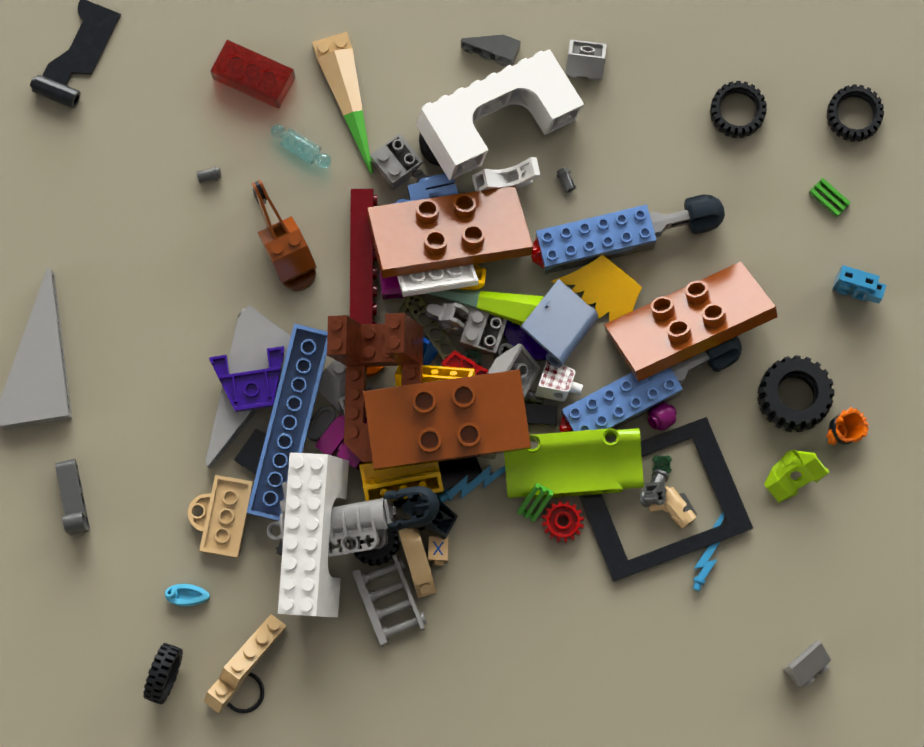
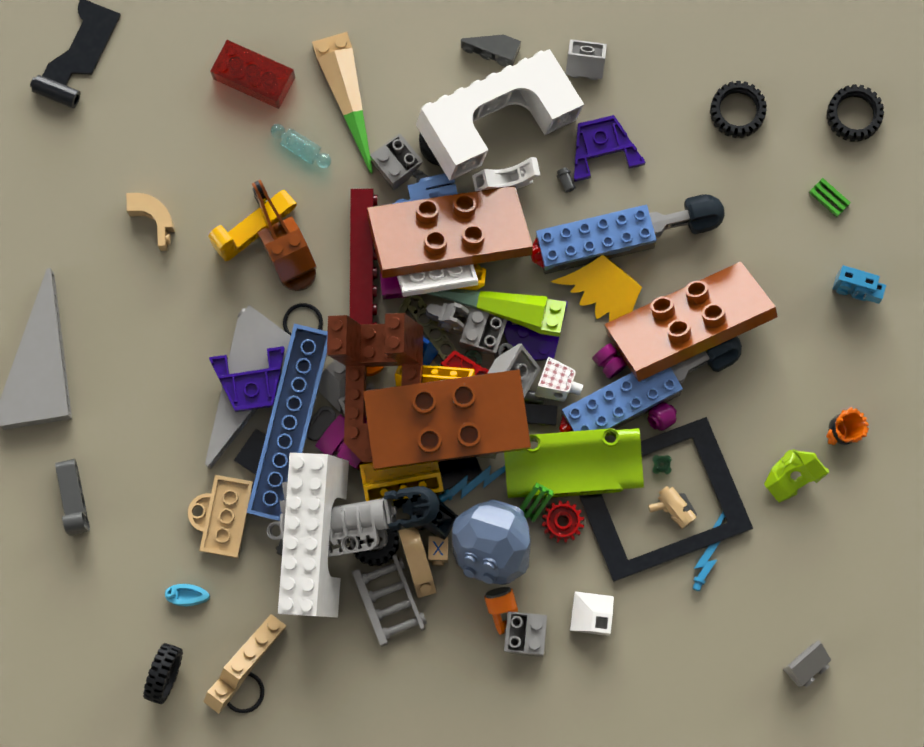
(145, 205): none -> tan arch
(210, 174): dark grey pin -> none
(233, 242): none -> yellow beam
(302, 305): none -> black tyre
(492, 542): none -> sand blue rock
(498, 602): none -> orange piece
(525, 634): none -> light grey slope
(560, 323): door -> none
(592, 613): none -> white slope
(602, 138): none -> dark purple wing
(609, 360): none -> magenta wheel
(655, 491): dark grey connector -> none
(809, 373): black tyre -> none

